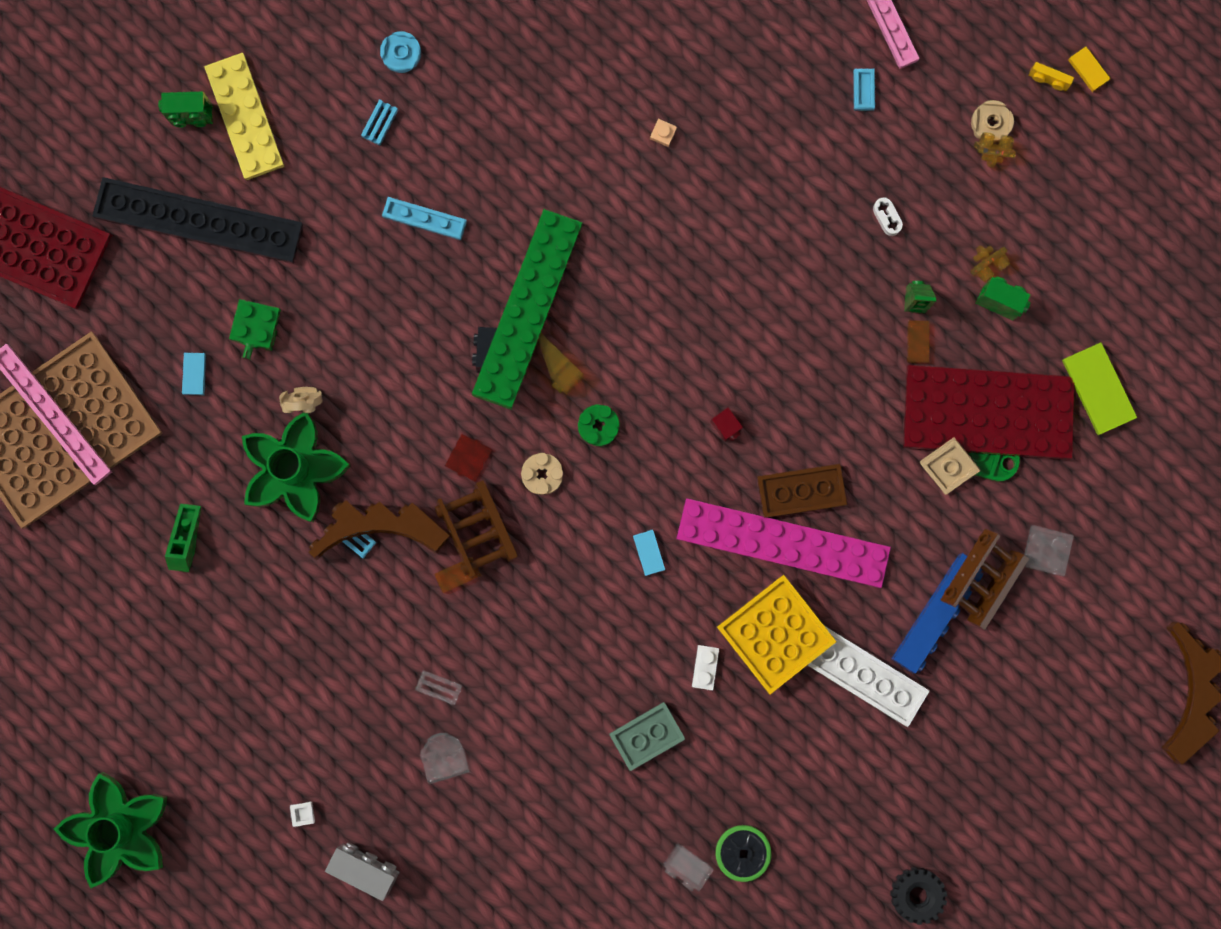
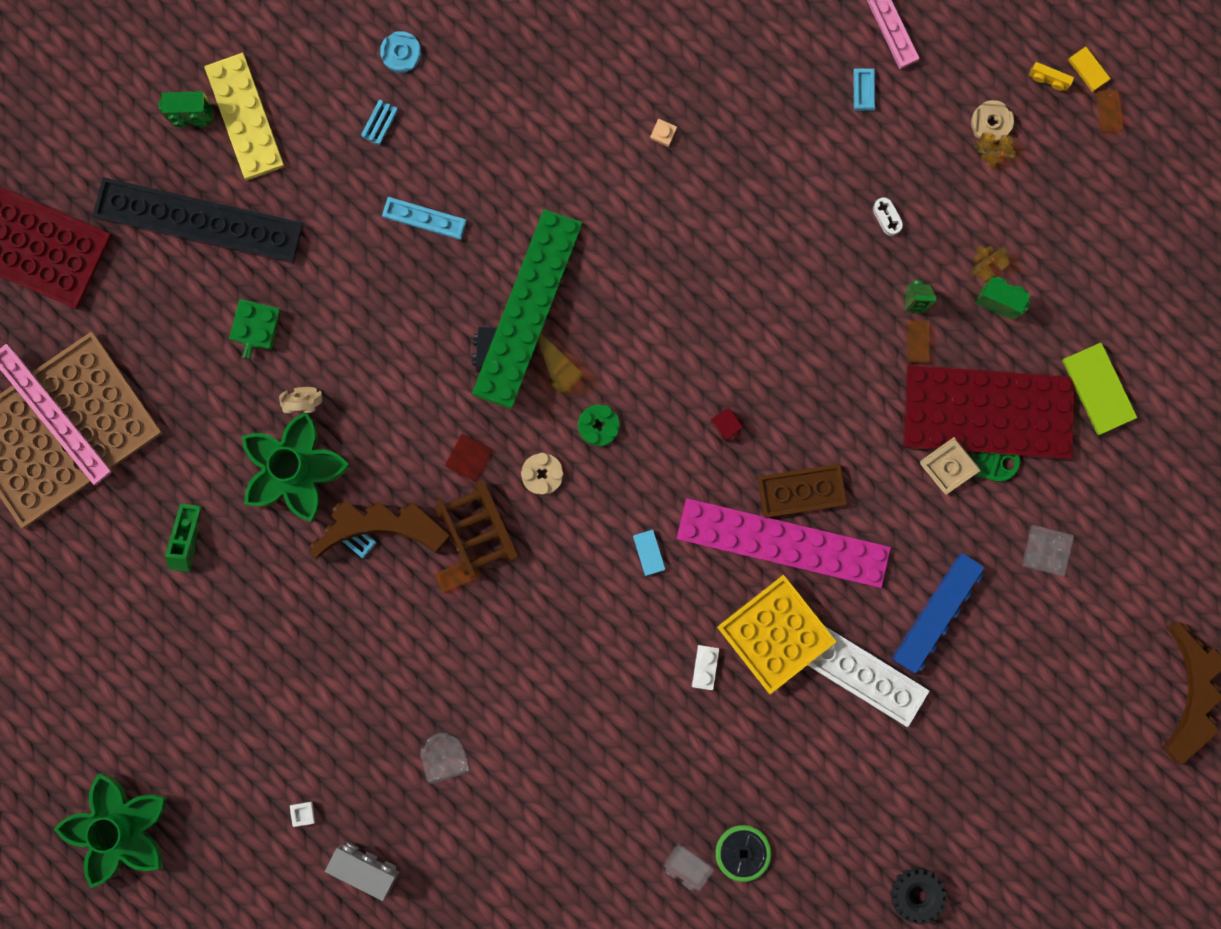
(194, 374): medium azure tile -> none
(421, 681): clear tile -> none
(647, 736): sand green plate -> none
(998, 587): reddish brown fence -> none
(1109, 111): none -> clear orange tile

